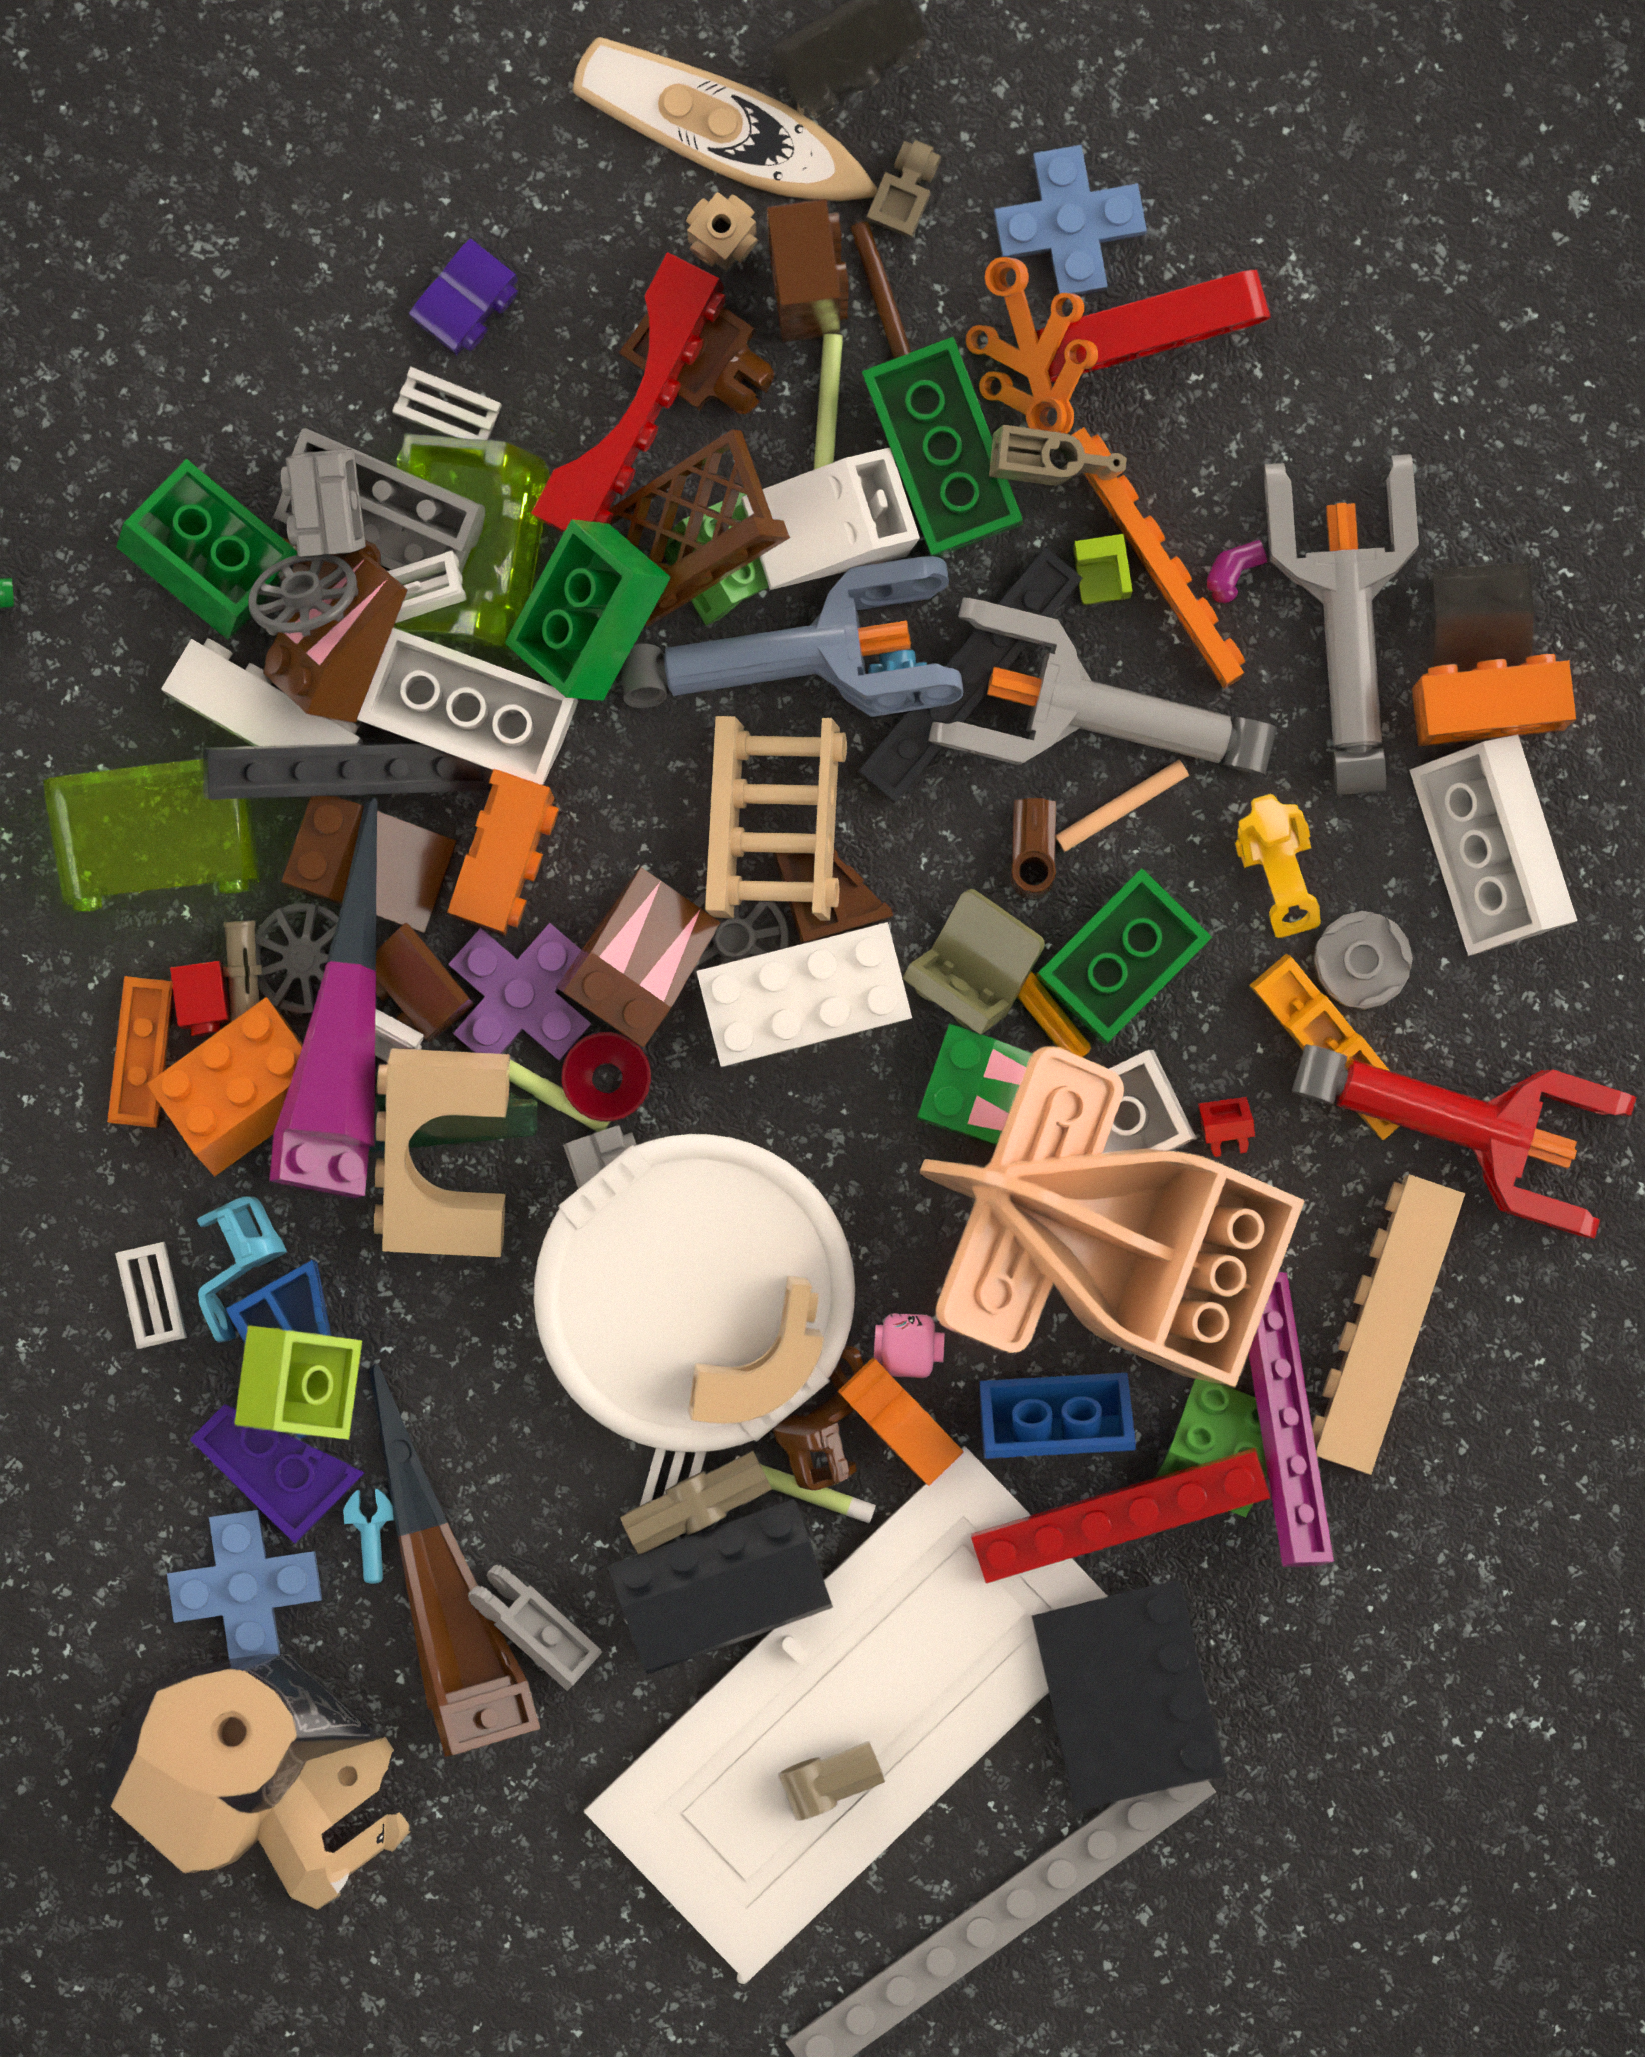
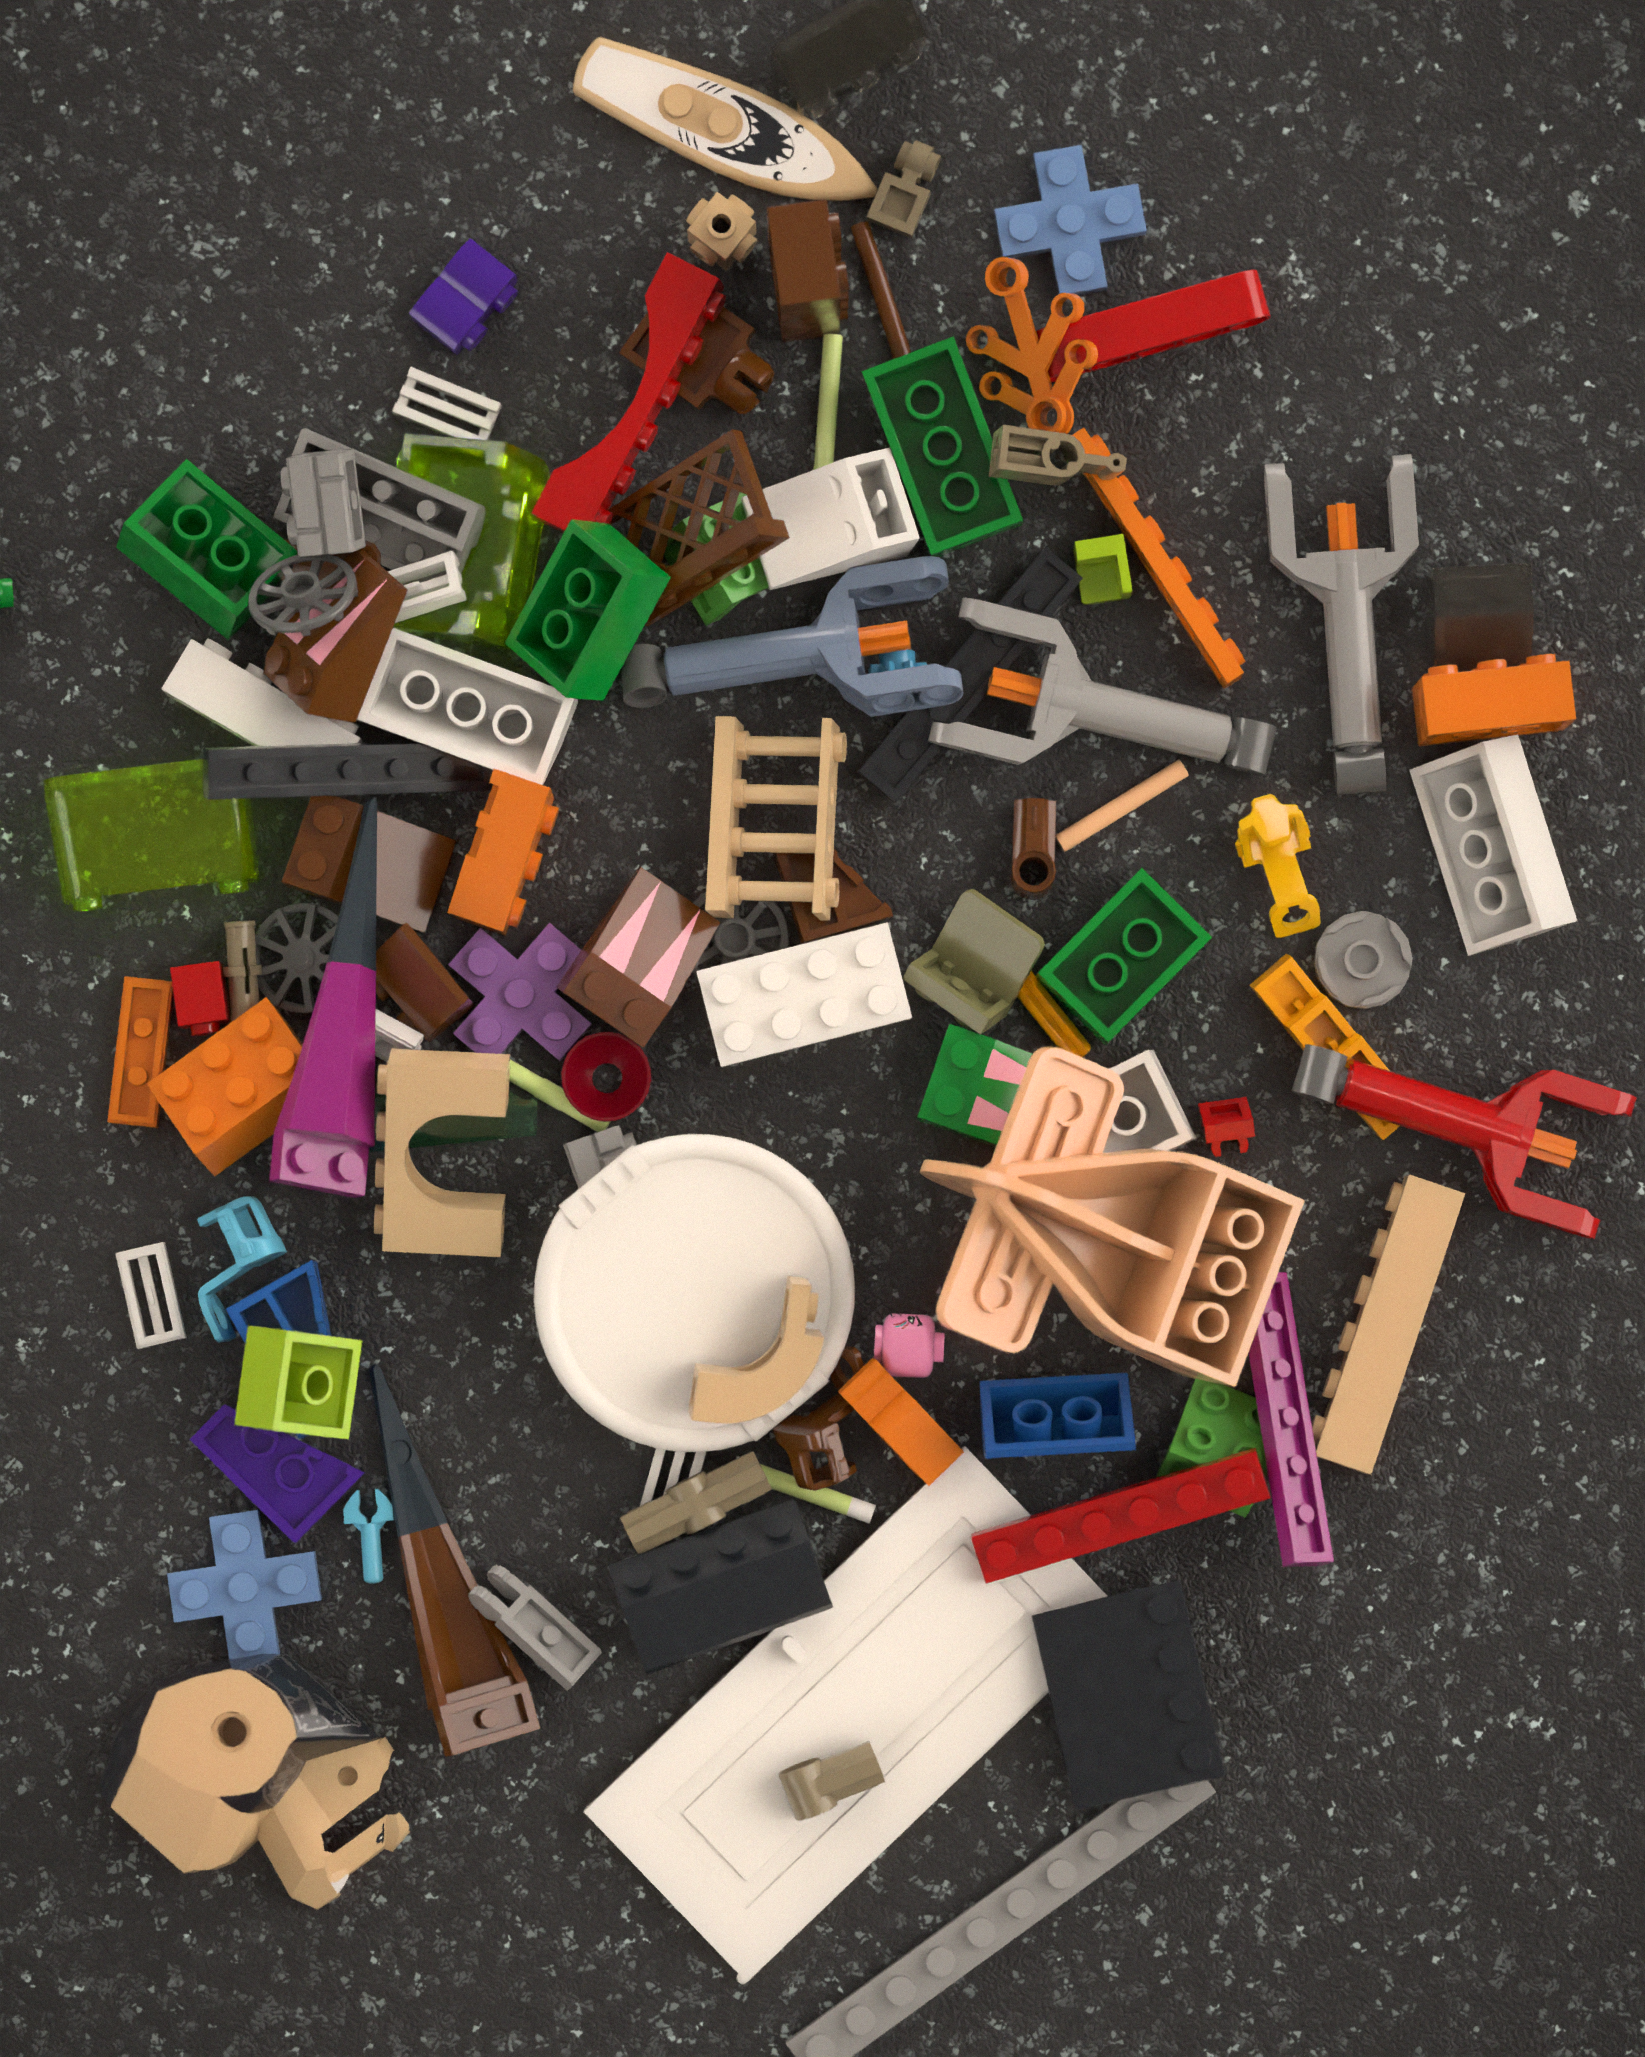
(1228, 569): magenta arm -> none

